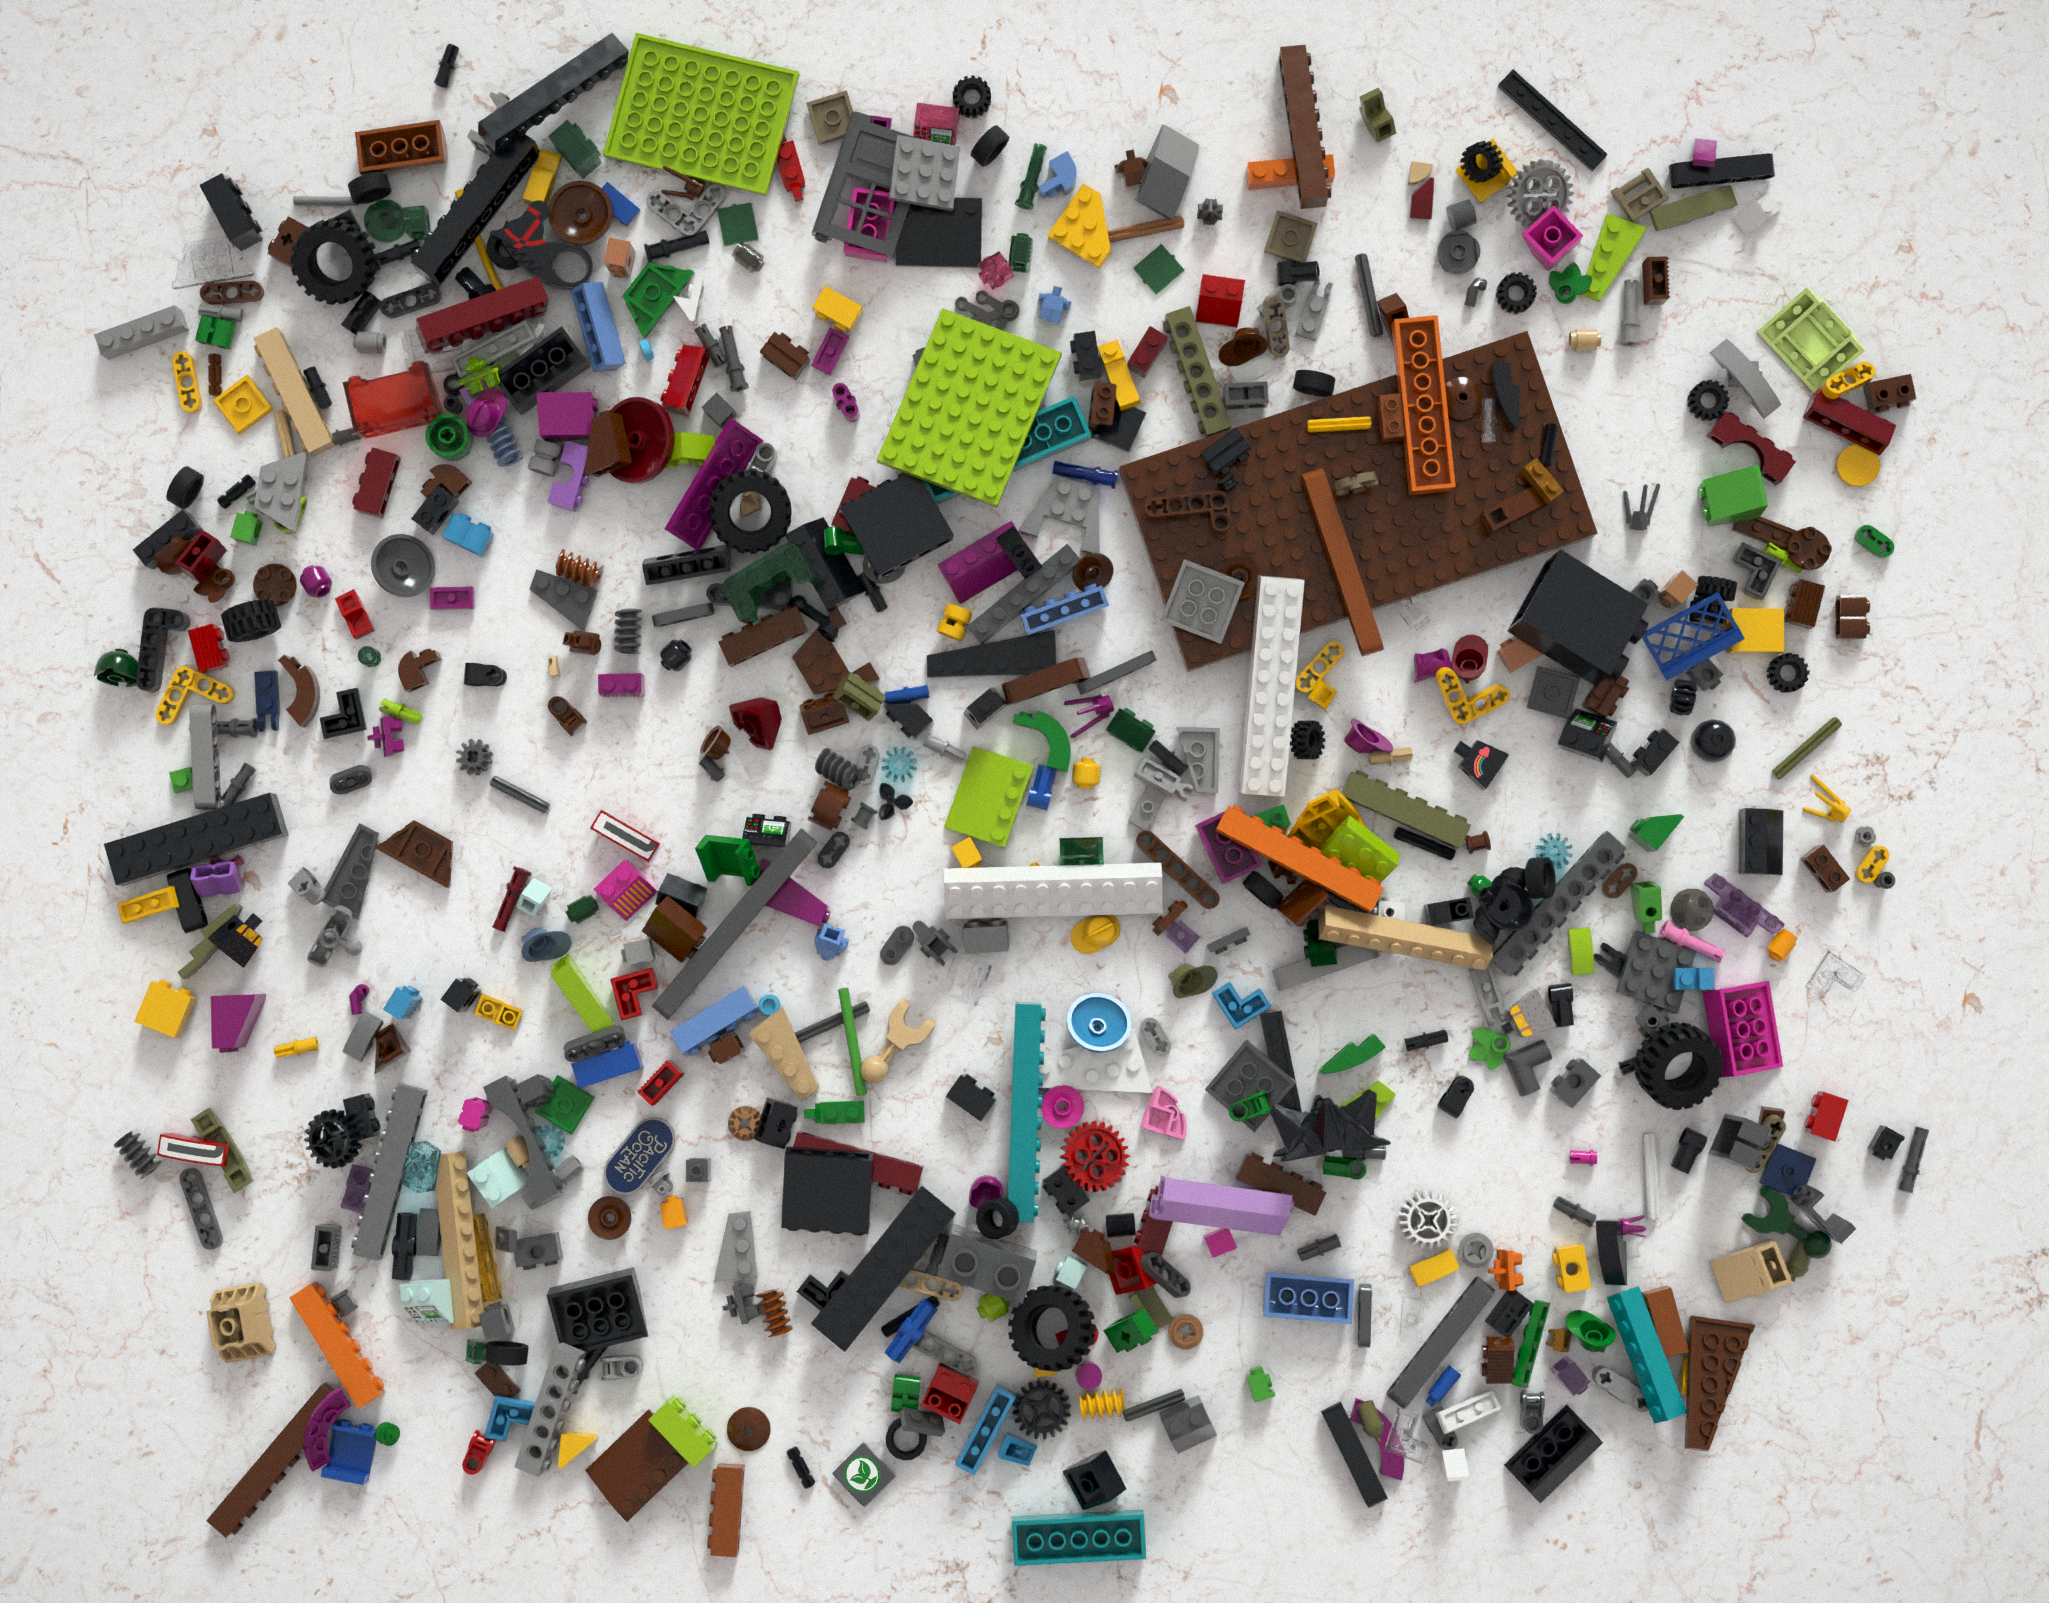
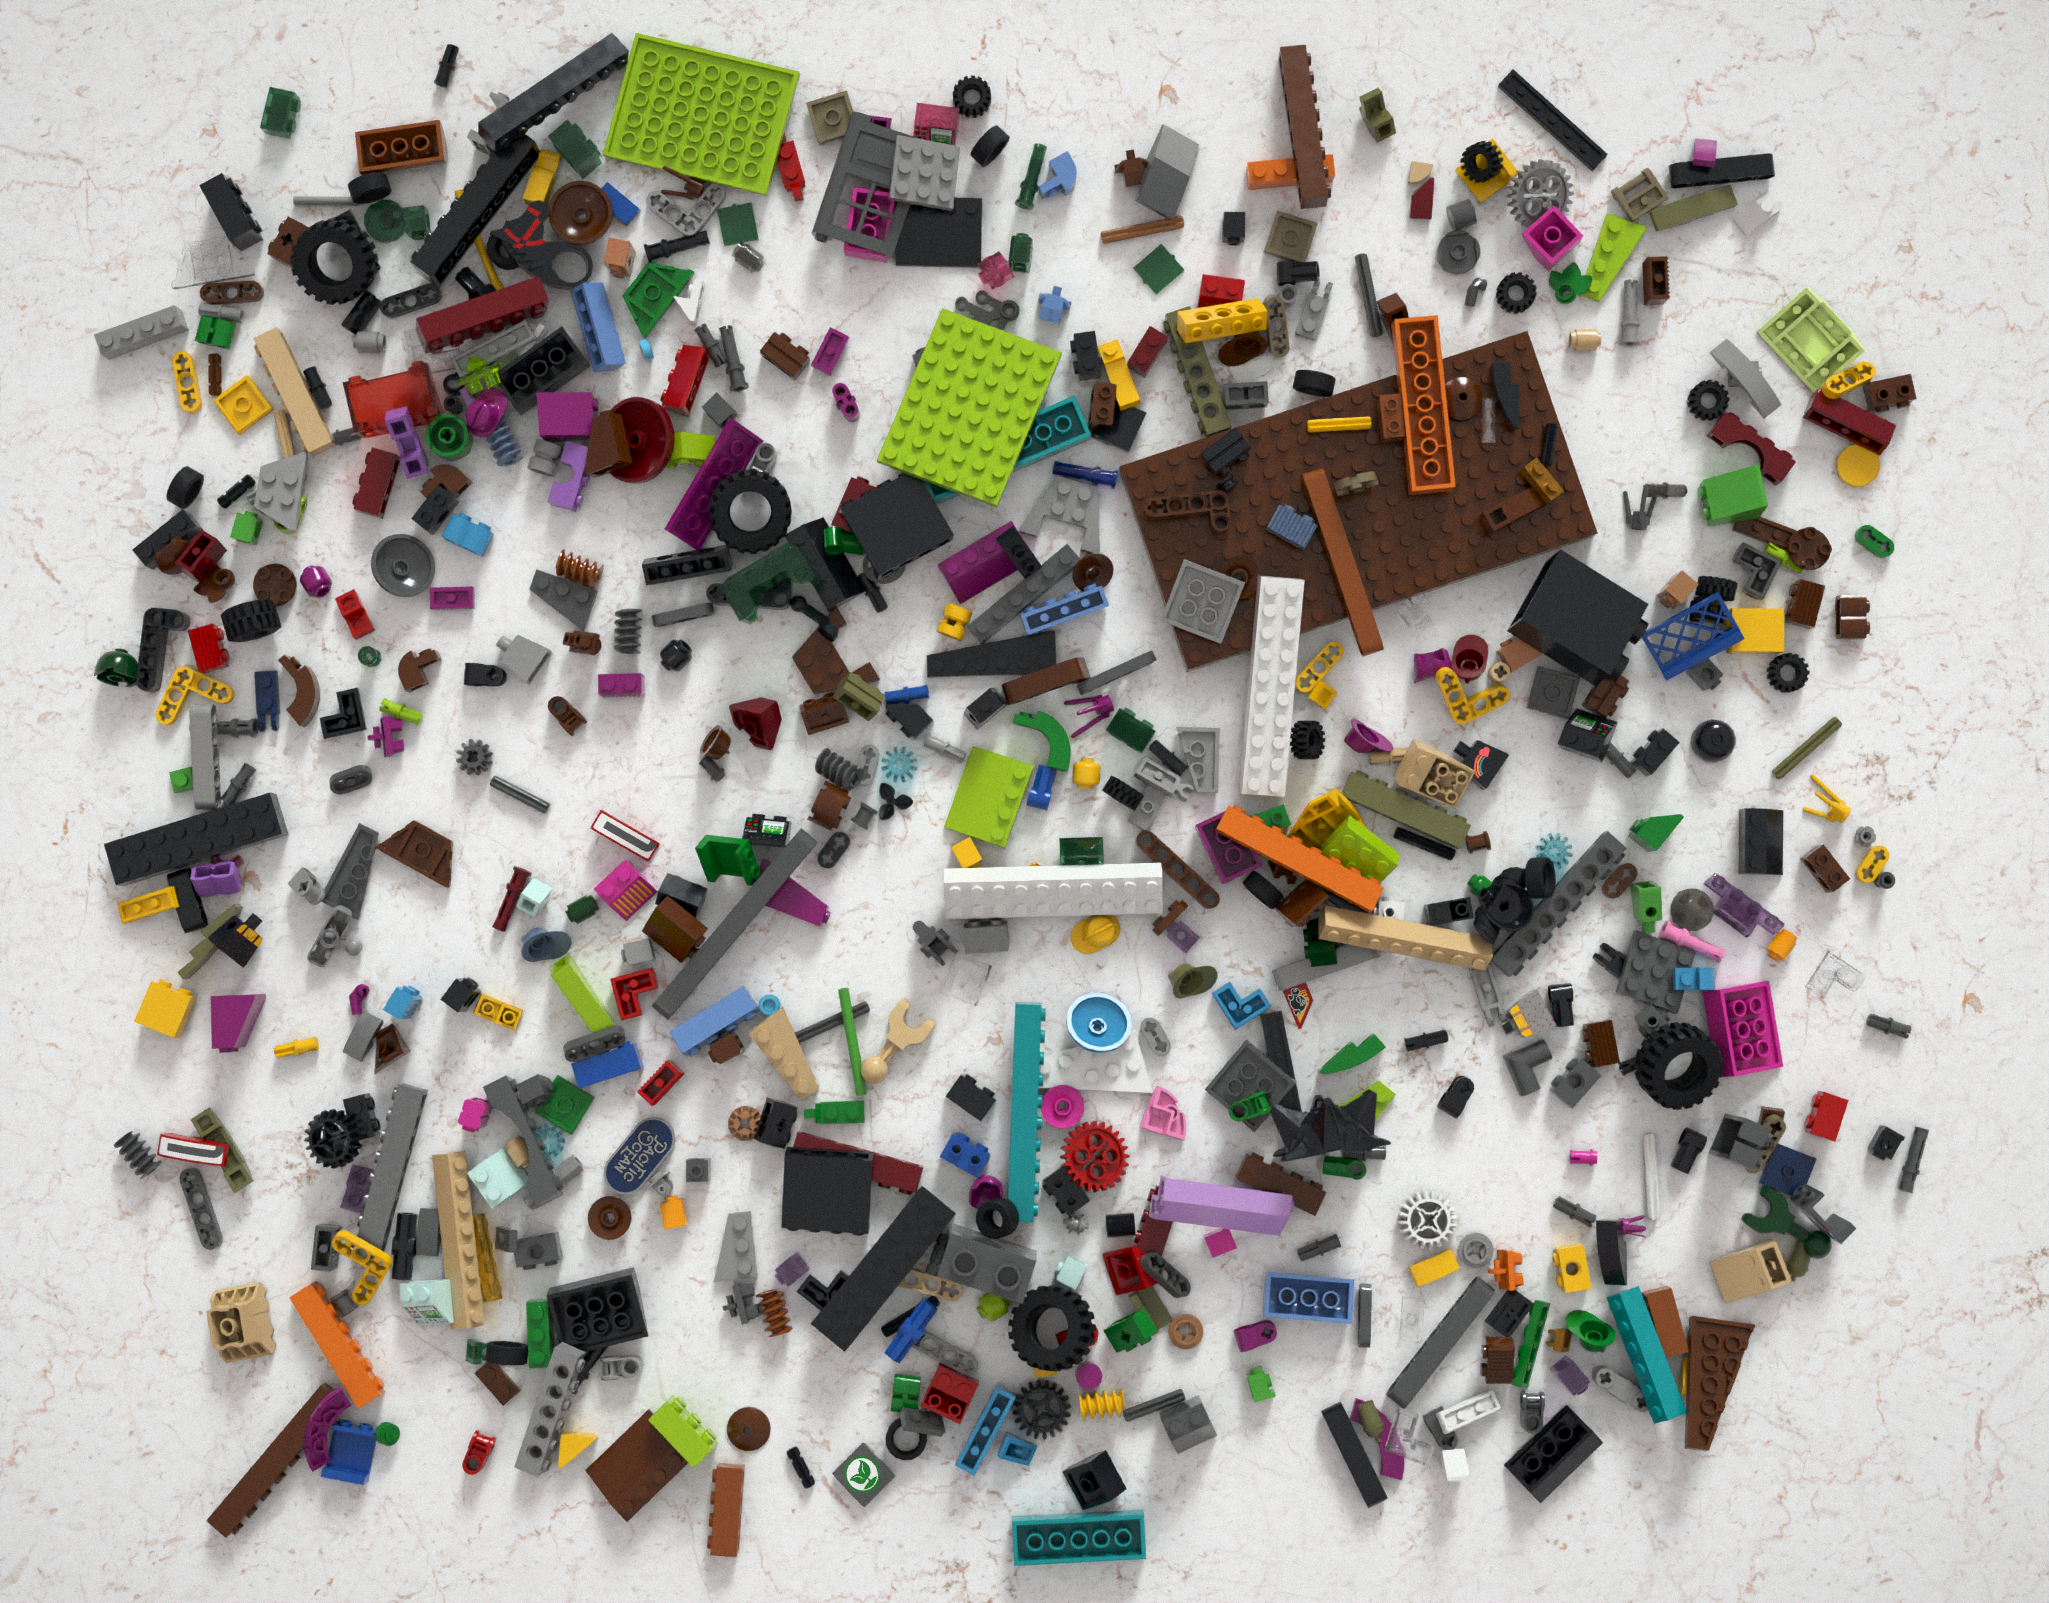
(280, 113): none -> clear green brick
(373, 1266): none -> yellow beam
(399, 252): black pin -> none
(410, 448): none -> medium lavender arch
(421, 1166): clear light blue brick -> none
(496, 1320): dark grey brick -> none
(503, 1413): dark azure brick -> none
(523, 656): none -> light grey torso
(539, 1333): none -> green brick
(553, 669): tan tile -> none
(749, 504): tan tile -> none
(763, 636): reddish brown brick -> none
(791, 1269): none -> clear purple brick
(830, 942): medium blue piece -> none
(837, 309): yellow brick -> none
(897, 945): dark grey plate -> none
(965, 1154): none -> blue brick
(1084, 228): yellow plate -> none
(1095, 1250): reddish brown slope -> none
(1123, 793): none -> black tyre
(1210, 211): dark grey gear -> none
(1221, 944): dark grey plate -> none
(1222, 320): none -> yellow brick
(1233, 228): none -> black brick
(1251, 1336): none -> magenta piece
(1291, 526): none -> sand blue brick
(1299, 1001): none -> sticker
(1433, 774): none -> tan slope
(1442, 1385): blue cylinder -> none
(1486, 1049): bright green plate -> none
(1504, 668): none -> tan bush
(1581, 951): lime slope -> none
(1600, 1043): none -> reddish brown brick
(1649, 586): dark grey brick -> none
(1666, 490): none -> clear smoke axle
(1683, 697): black gear -> none
(1888, 1025): none -> dark grey axle

